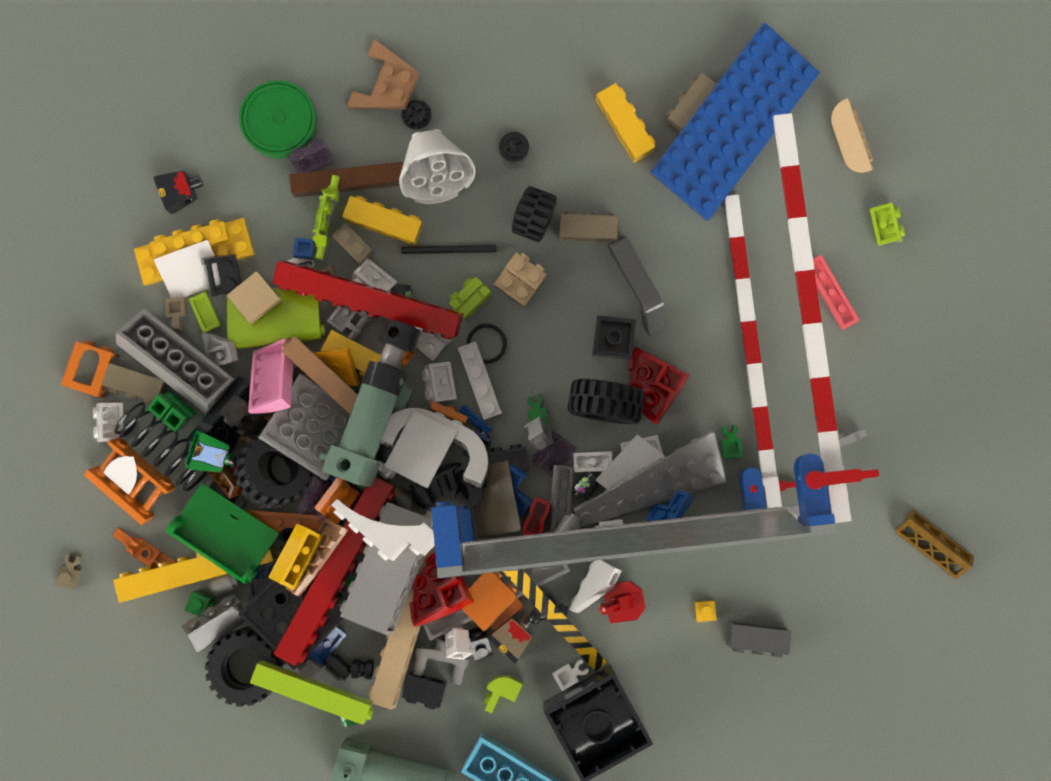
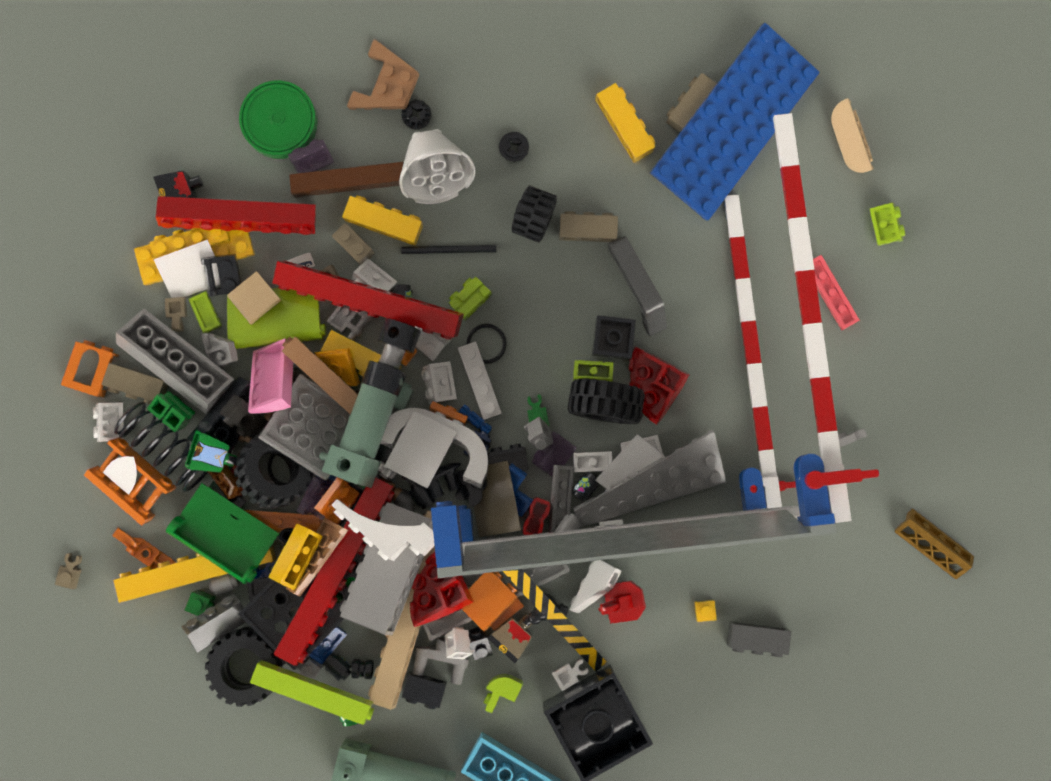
(236, 215): none -> red brick
(304, 248): blue plate -> none
(325, 209): lime plate -> none
(521, 279): tan plate -> none
(593, 370): none -> lime brick
(675, 509): blue plate -> none
(731, 446): green plate -> none

